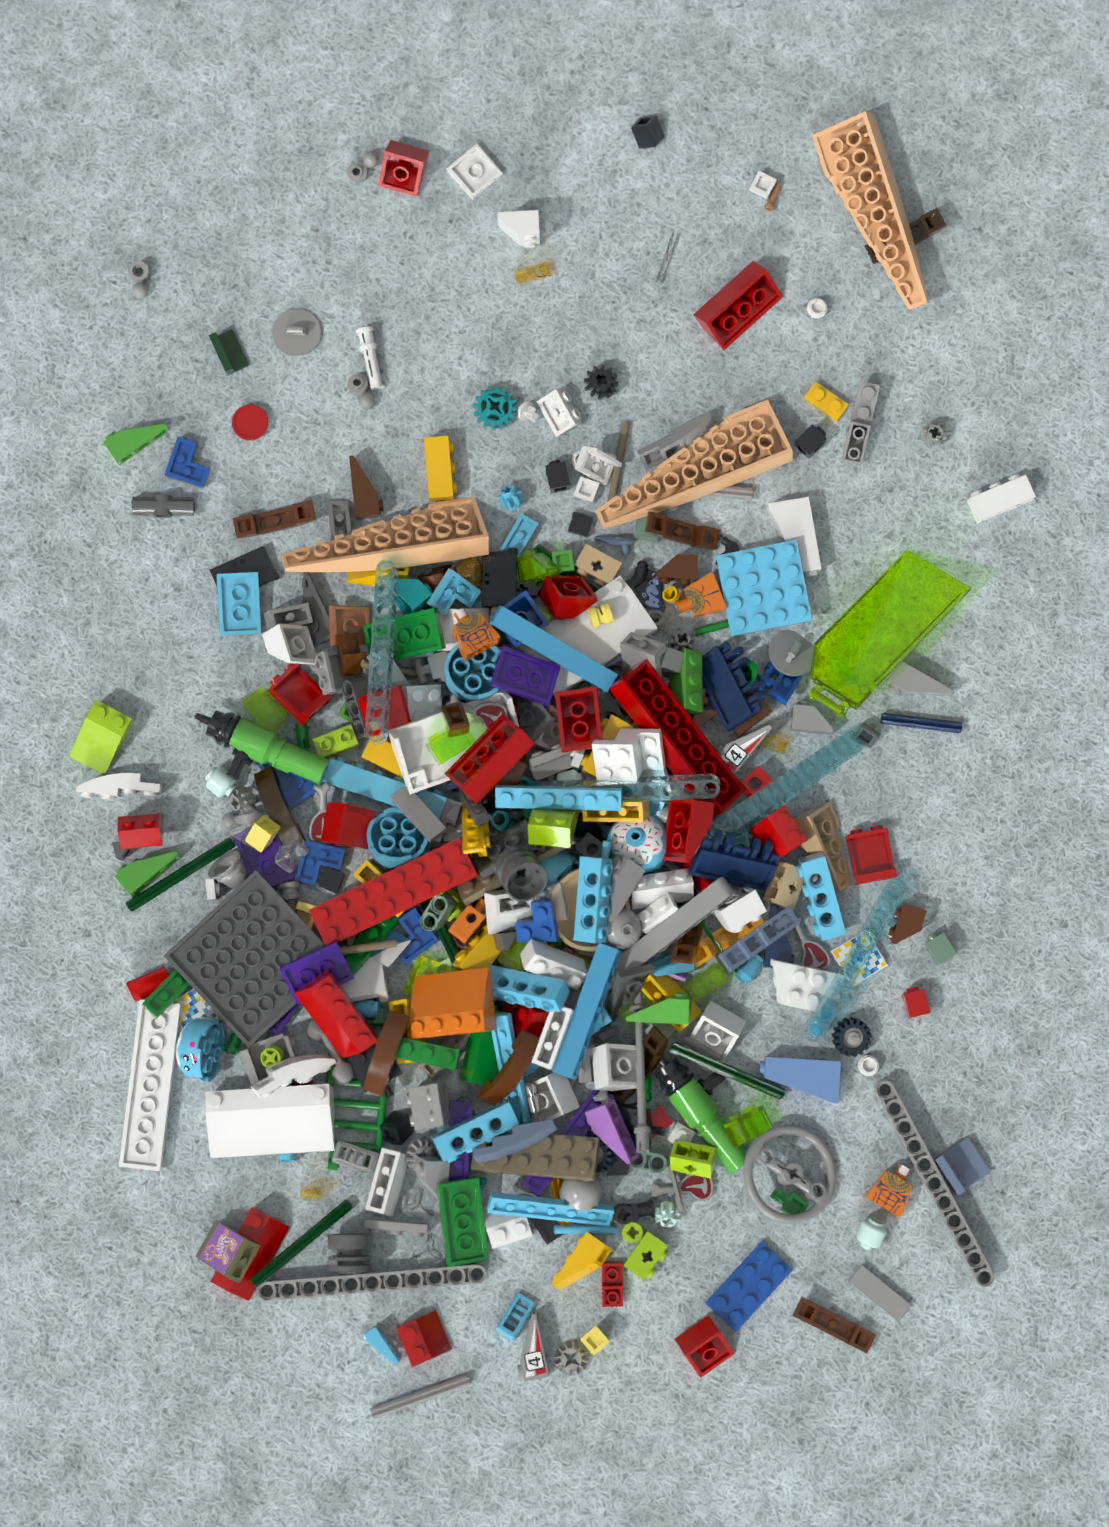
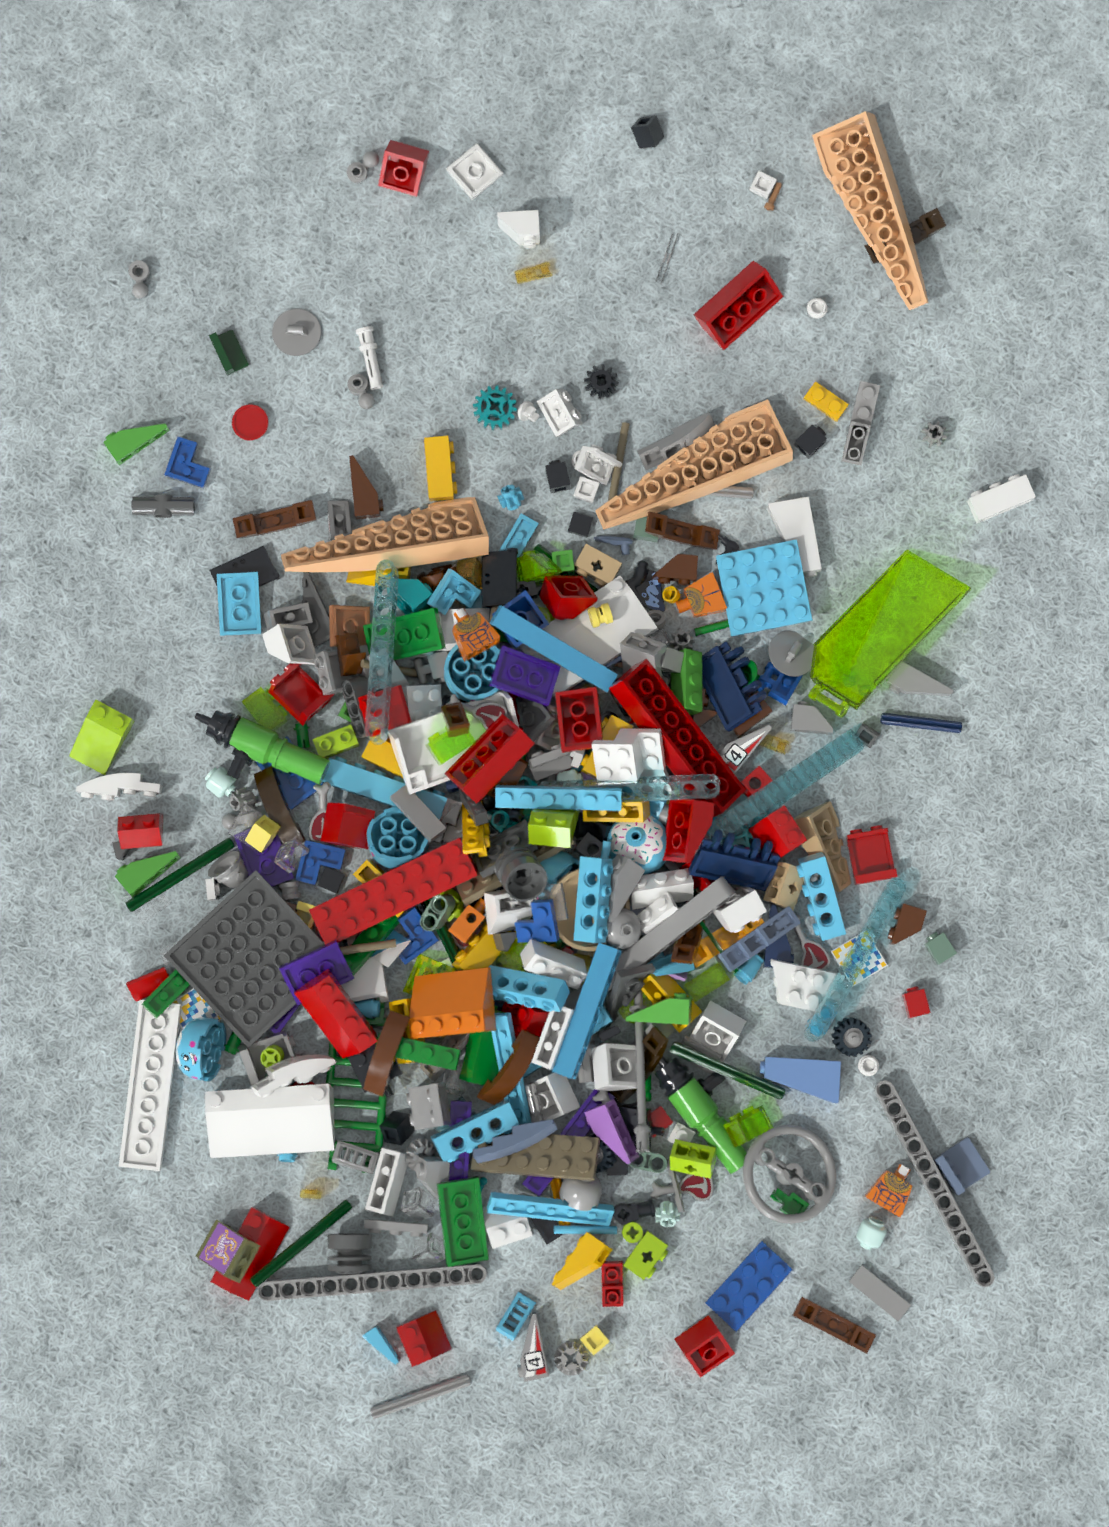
(343, 1071): light grey piece -> none

